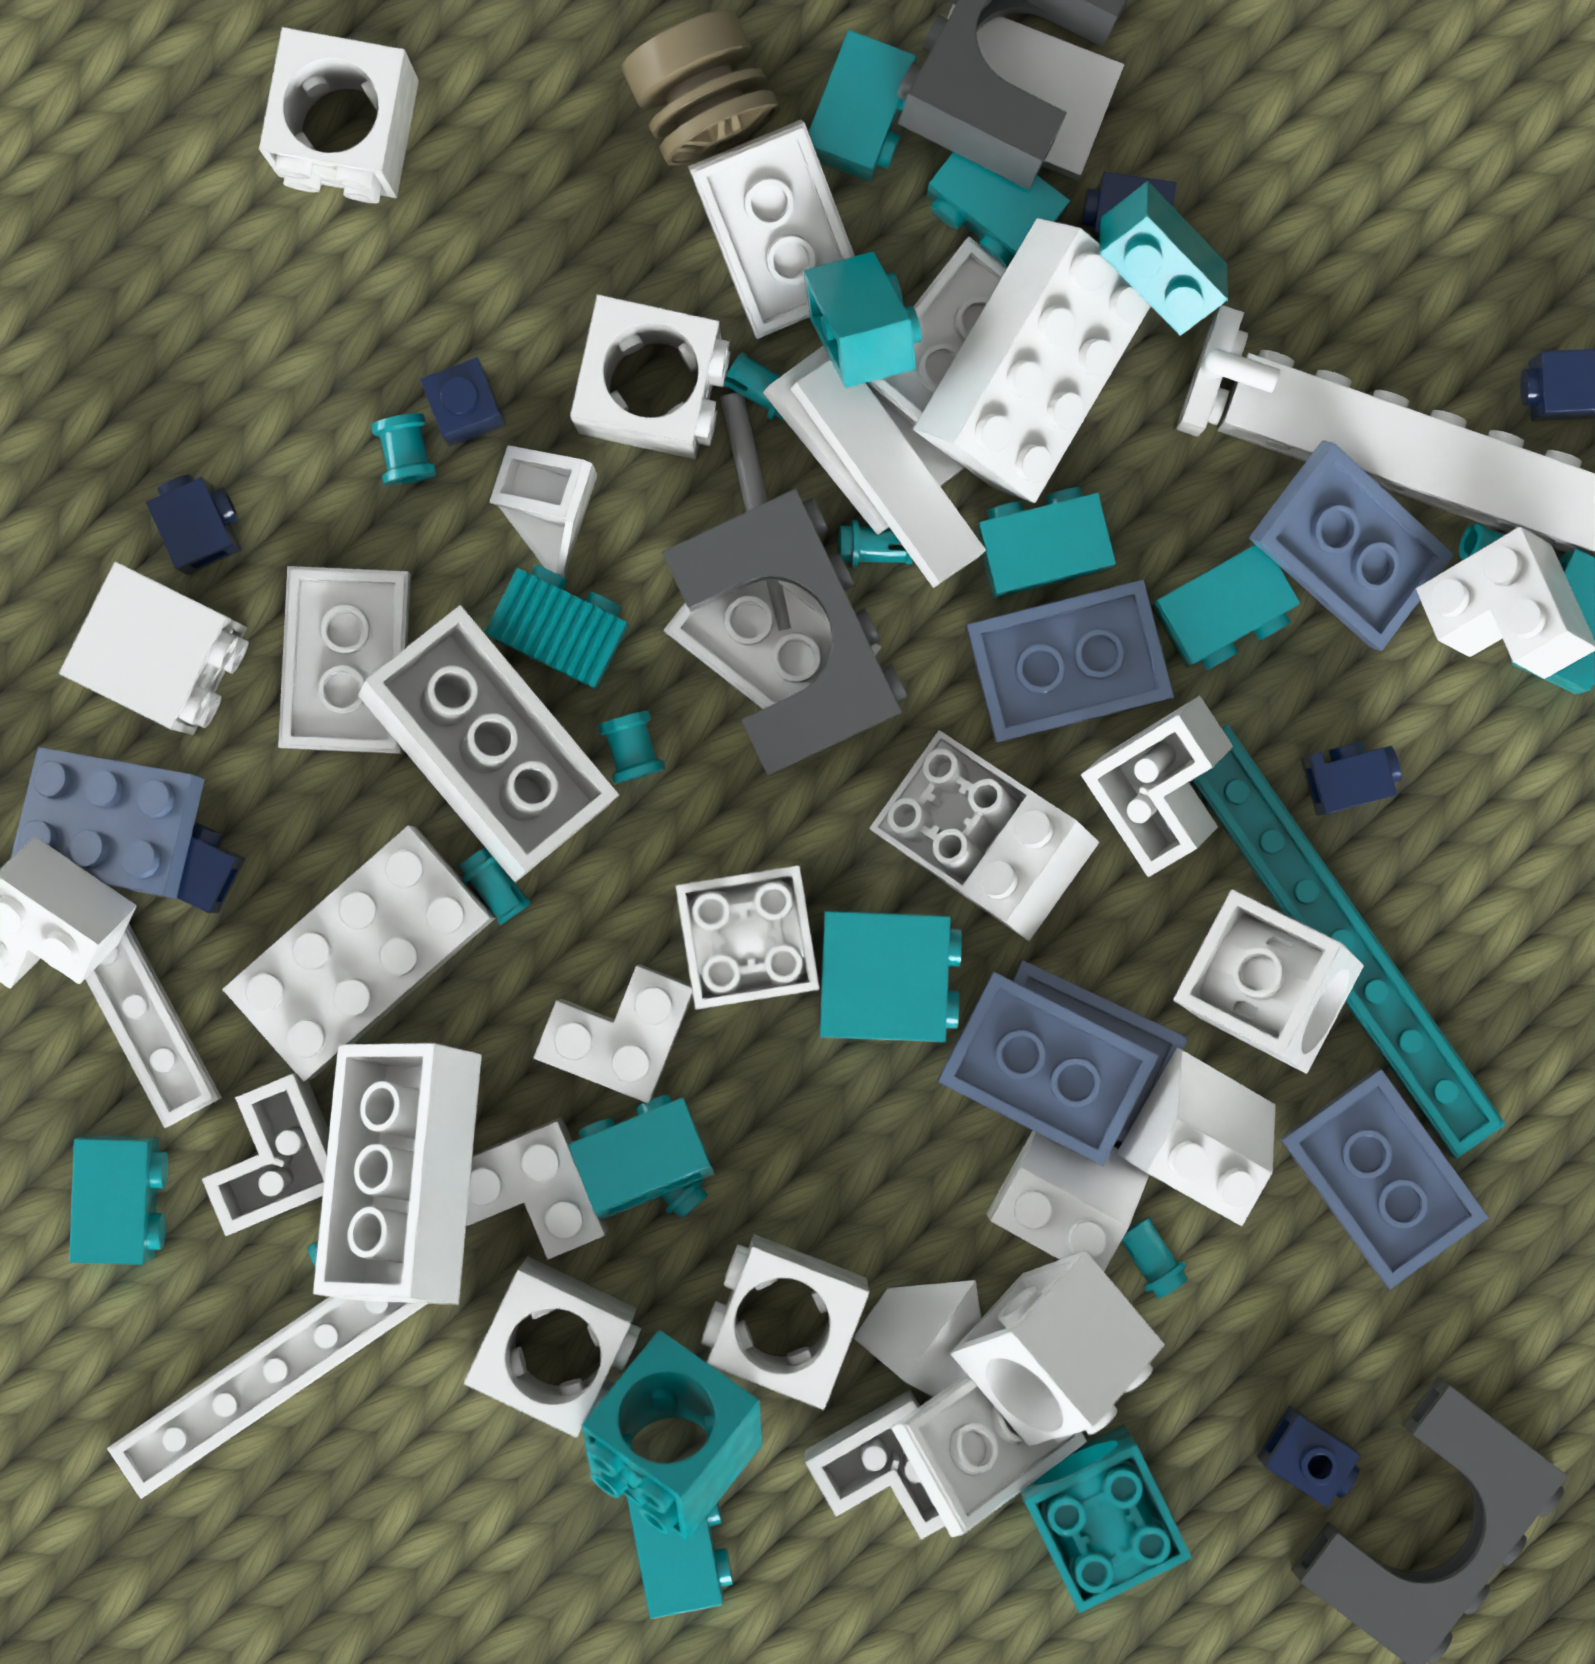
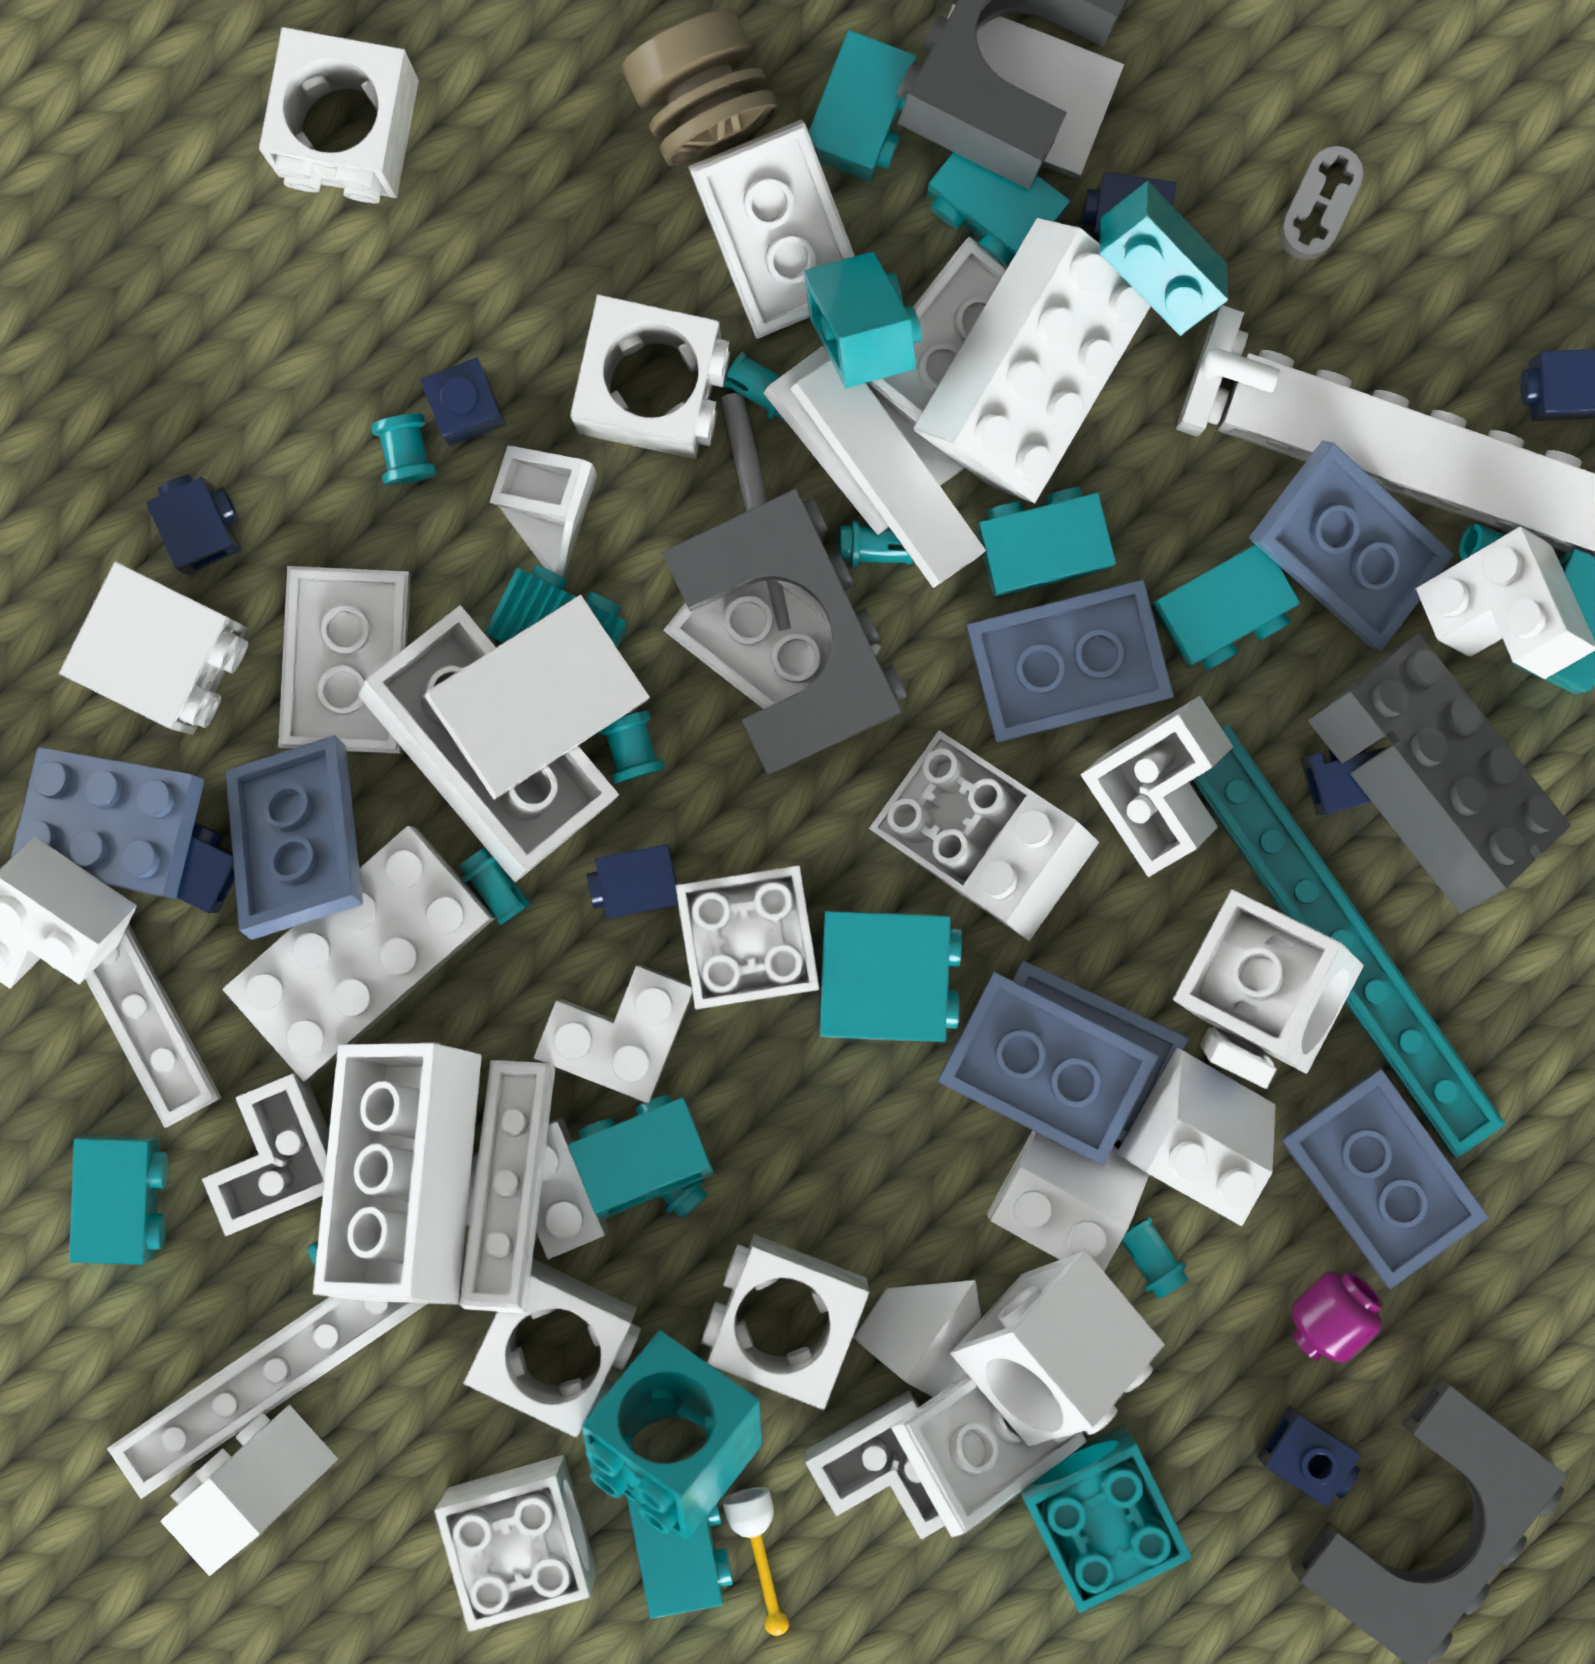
(243, 1494): none -> white brick
(293, 838): none -> sand blue plate
(507, 1186): none -> white tile
(516, 1543): none -> white brick
(536, 696): none -> white tile
(634, 882): none -> dark blue brick
(750, 1515): none -> hinge
(1237, 1057): none -> white tile
(1333, 209): none -> light grey beam
(1336, 1316): none -> magenta head
(1446, 777): none -> dark grey piece

